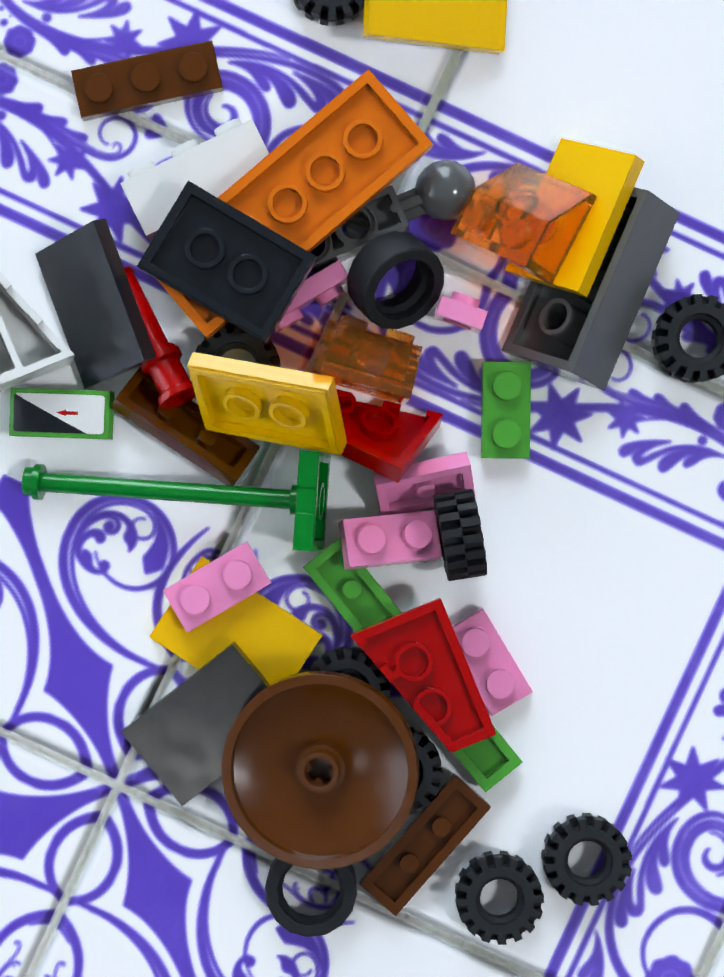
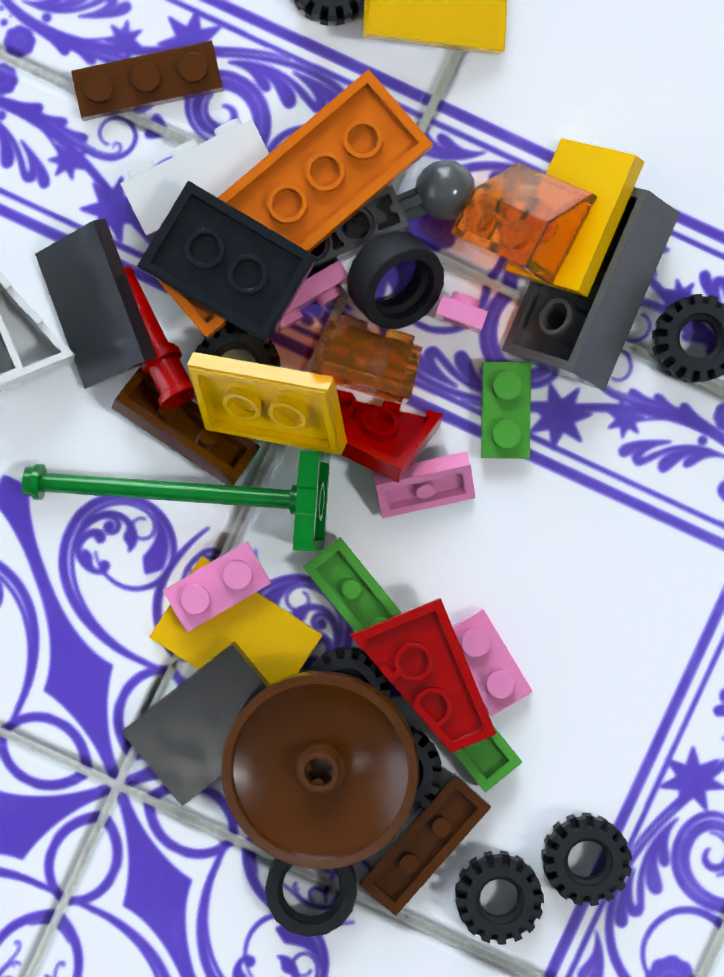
(61, 413): slope -> none
(389, 540): bright pink plate -> none
(460, 535): black tyre -> none

